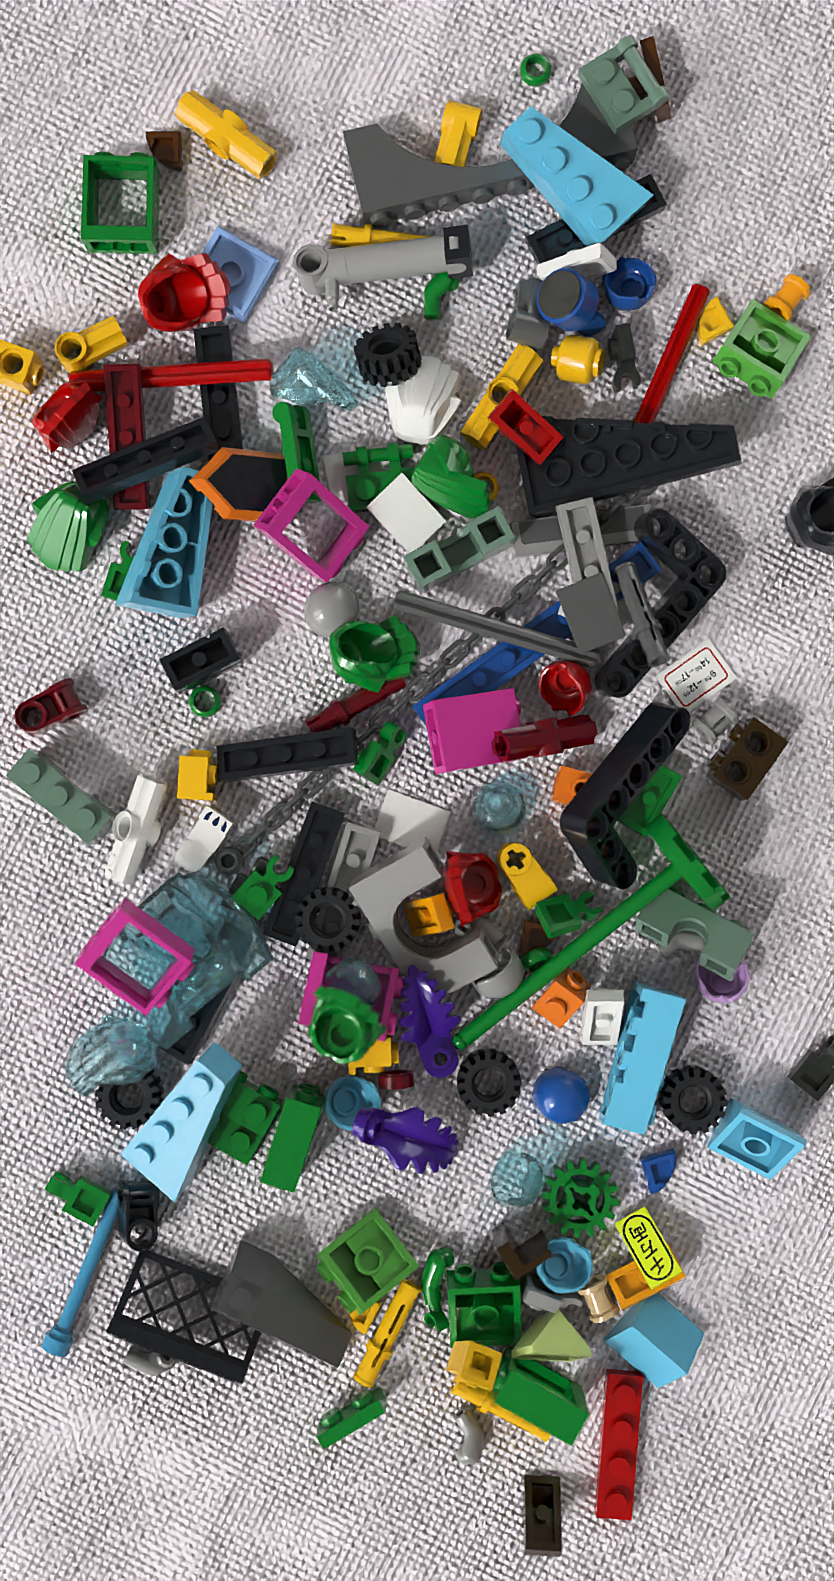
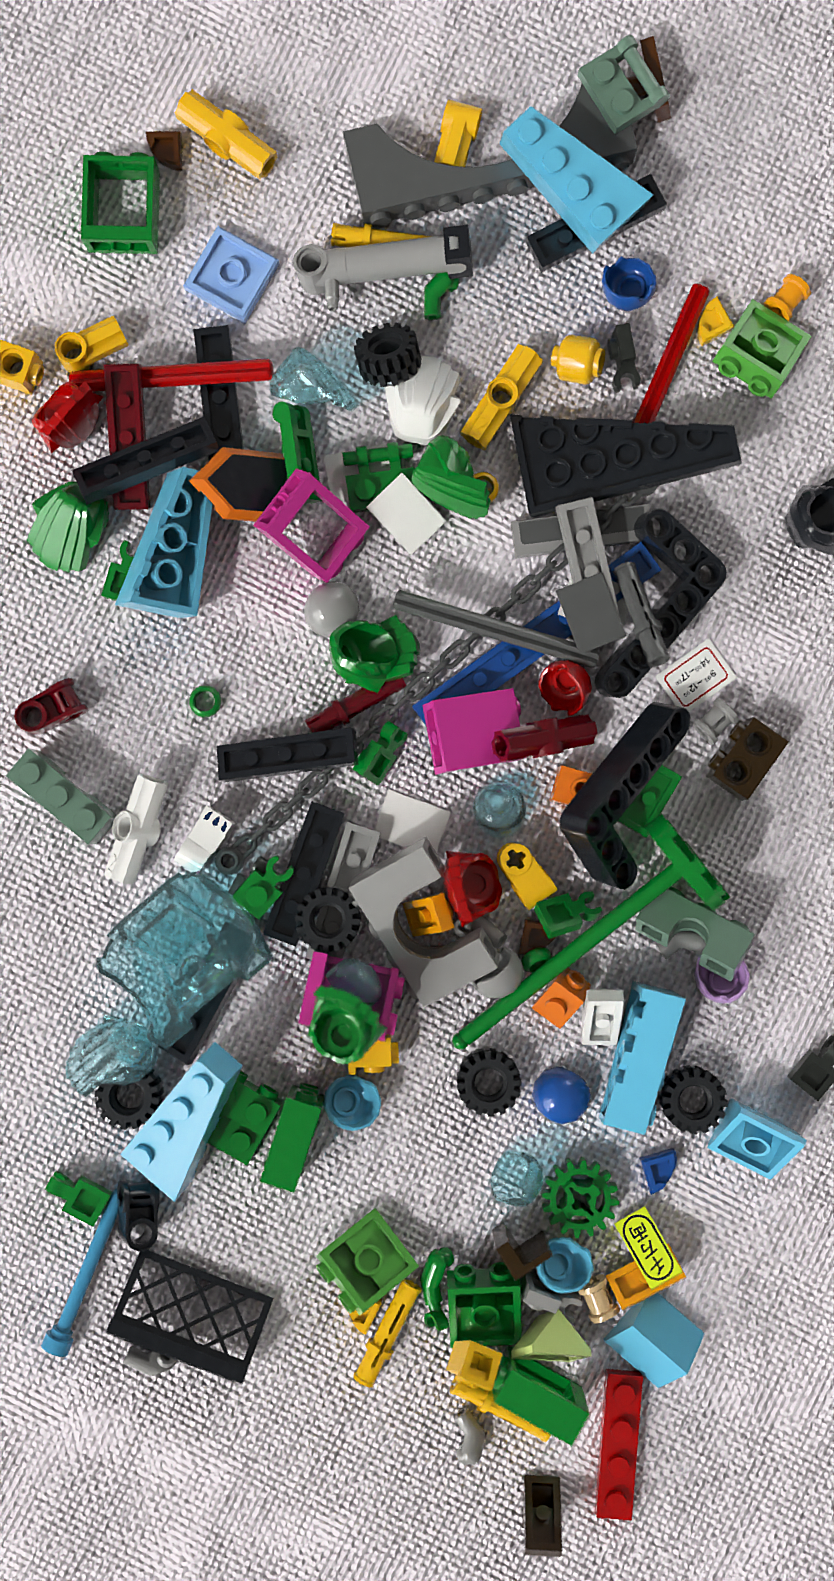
(118, 981): dark pink window -> none
(184, 293): red hair -> none
(197, 776): yellow brick -> none
(201, 661): black brick -> none
(273, 1301): dark grey wedge -> none
(340, 1423): green plate -> none
(396, 1079): dark red tile -> none
(407, 1137): dark purple plant -> none
(429, 1022): dark purple plant -> none
(470, 546): sand green arch -> none
(525, 427): red slope -> none
(526, 323): dark grey piece -> none
(535, 59): green piece -> none
(570, 302): piece -> none
(589, 262): white plate -> none

